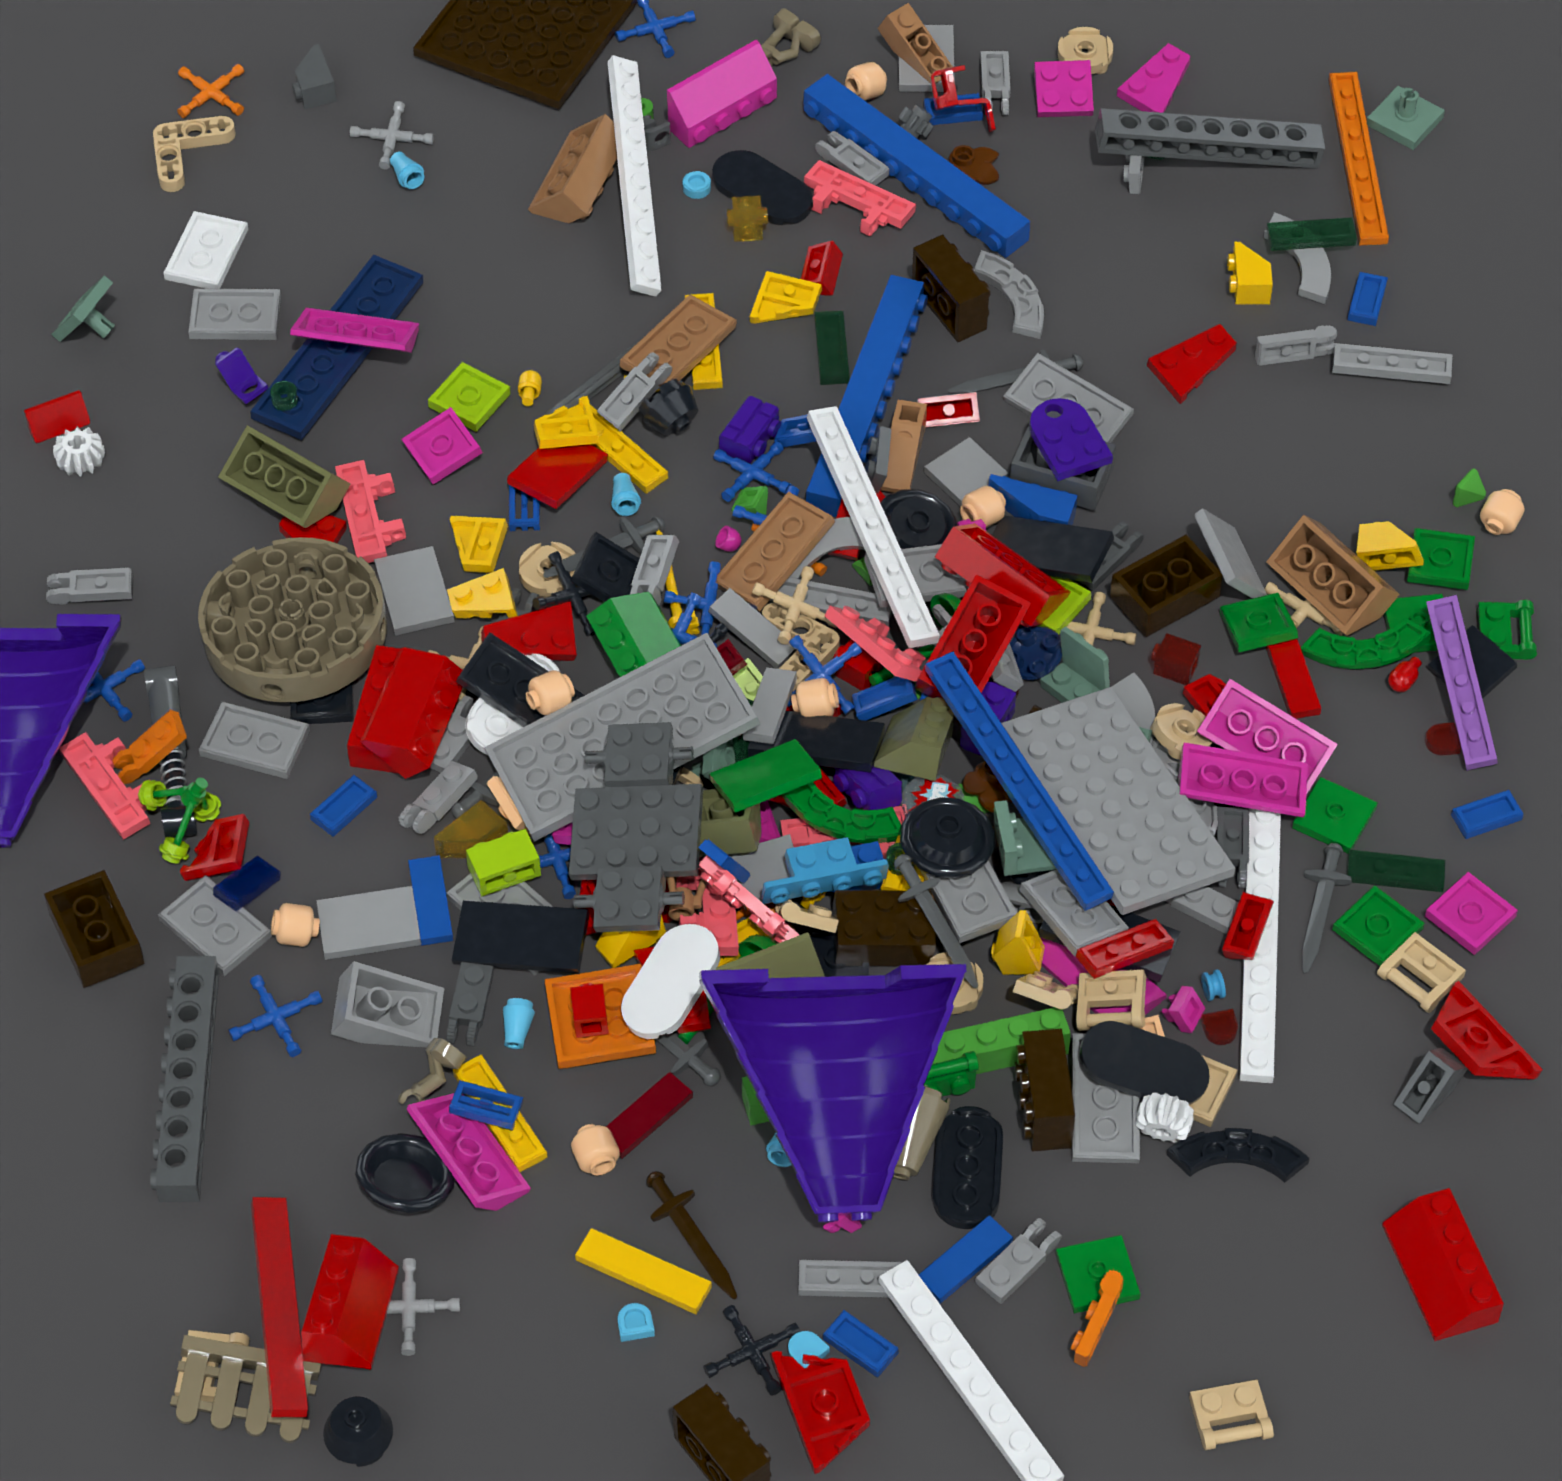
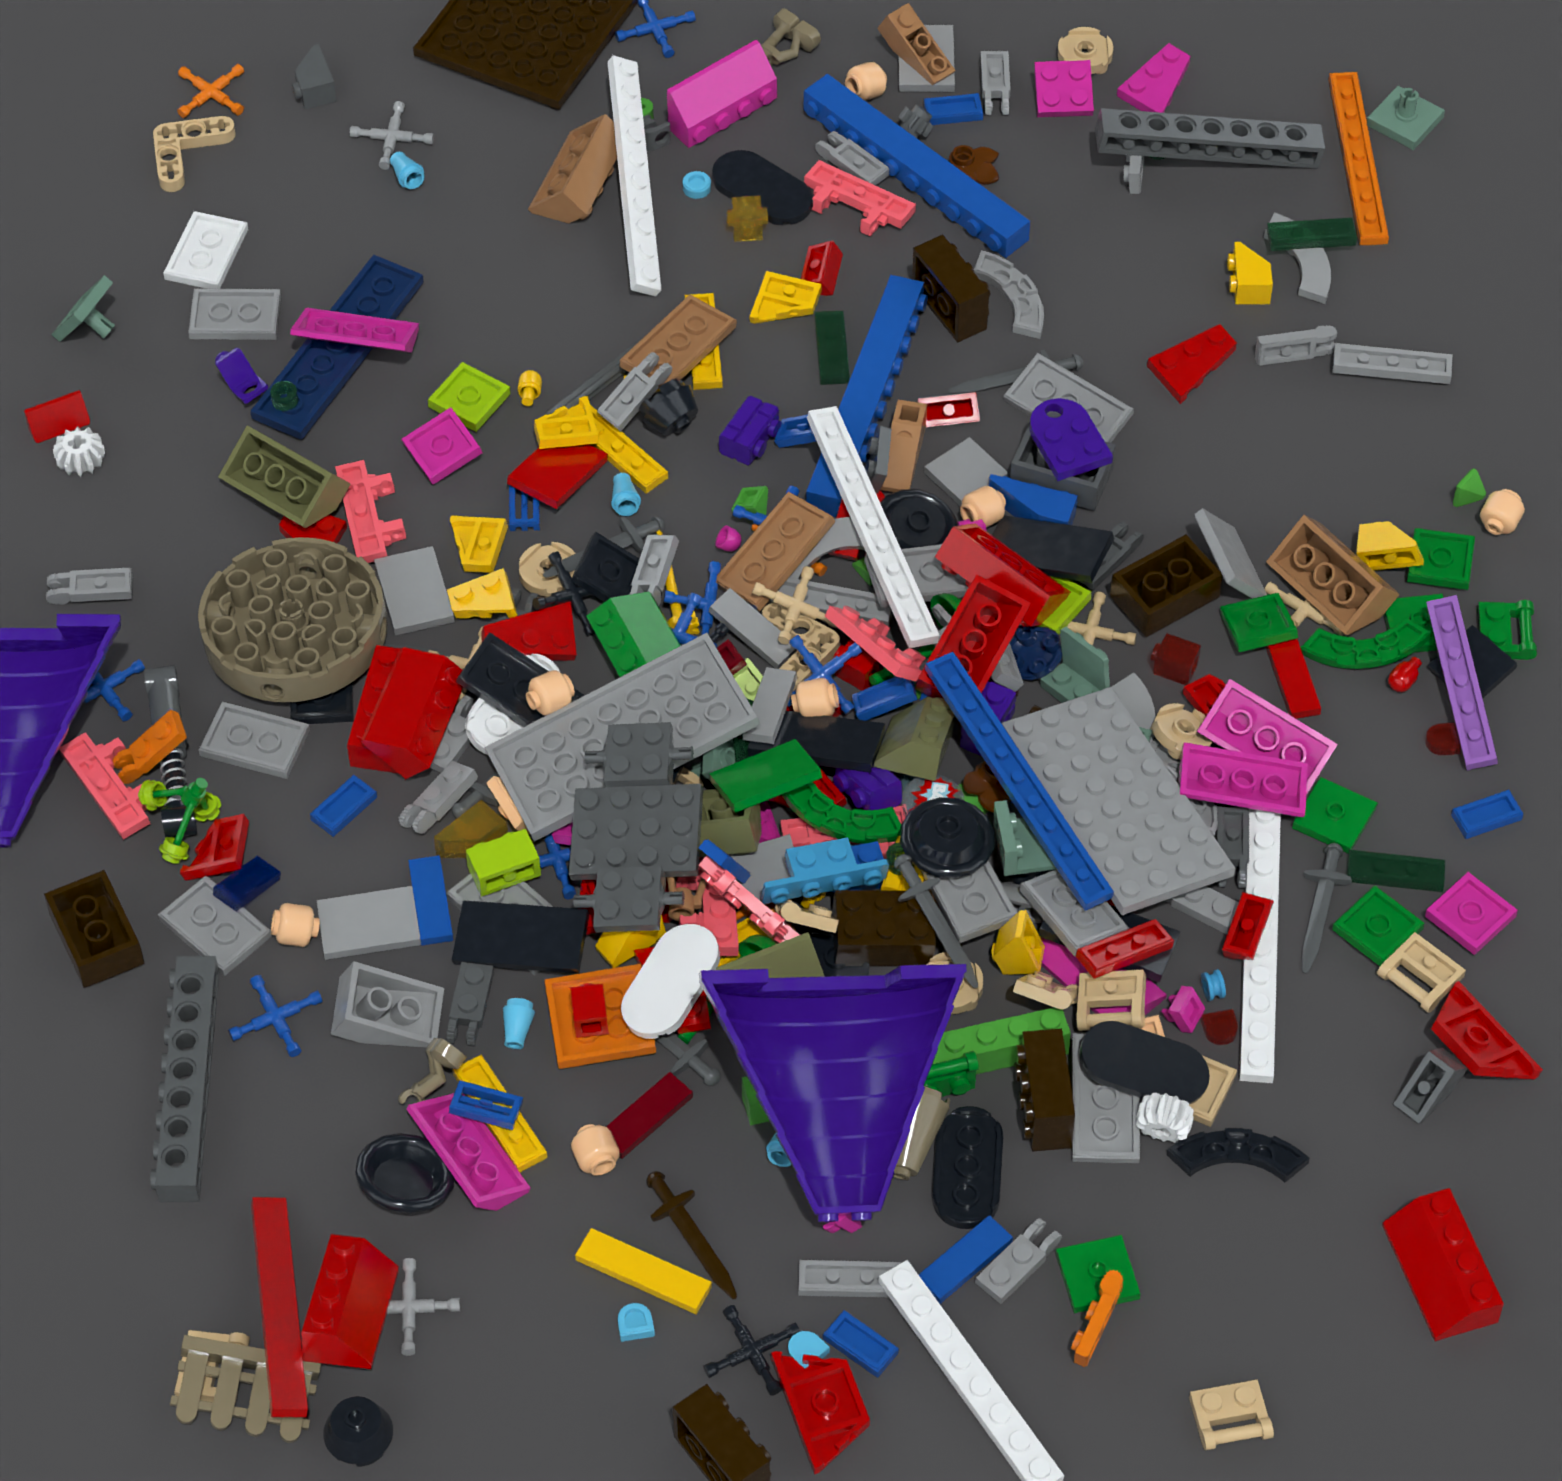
(751, 471): blue piece -> none
(949, 98): red piece -> none
(1367, 298): blue tile -> none

